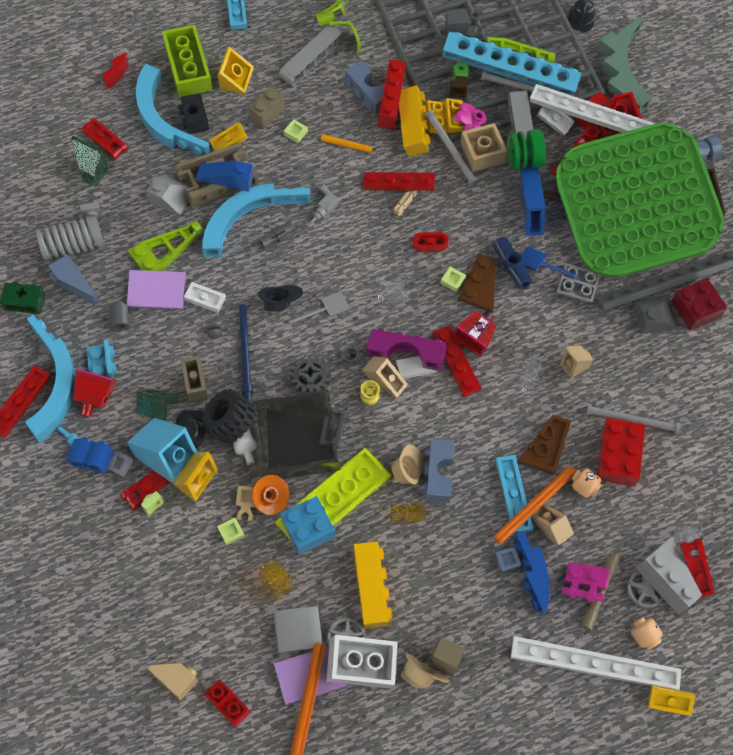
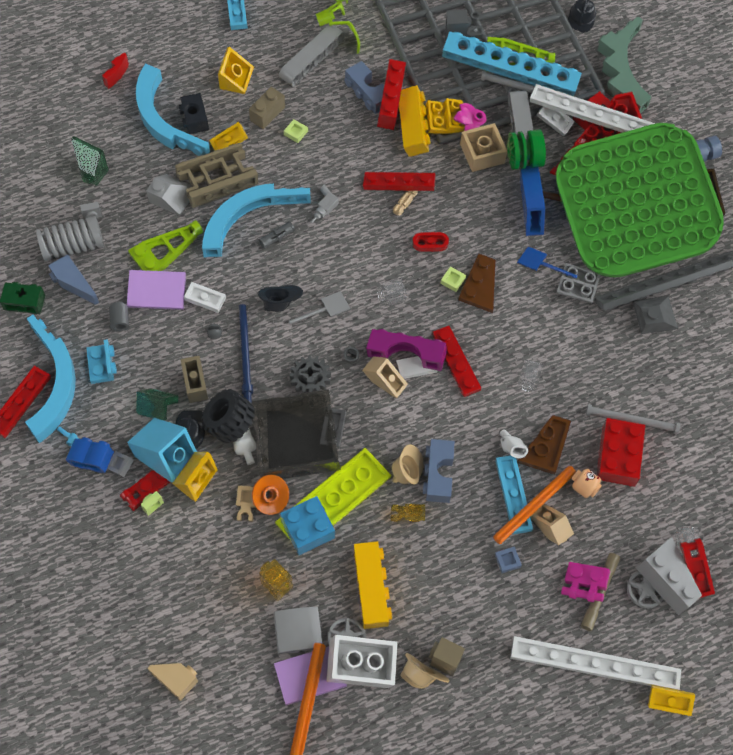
(92, 390): red torso -> none
(104, 138): red plate -> none
(187, 60): lime brick -> none
(227, 174): blue slope -> none
(227, 703): red slope -> none
(230, 531): yellowish green plate -> none
(345, 143): light orange bar -> none
(372, 389): light yellow wheel -> none
(430, 115): light grey bar -> none
(459, 85): dark brown leg -> none
(476, 331): red torso -> none
(513, 445): none -> white piece
(516, 271): dark blue piece -> none
(537, 578): blue slope -> none
(575, 360): tan slope -> none
(646, 632): light nougat head -> none
(698, 304): dark red brick -> none

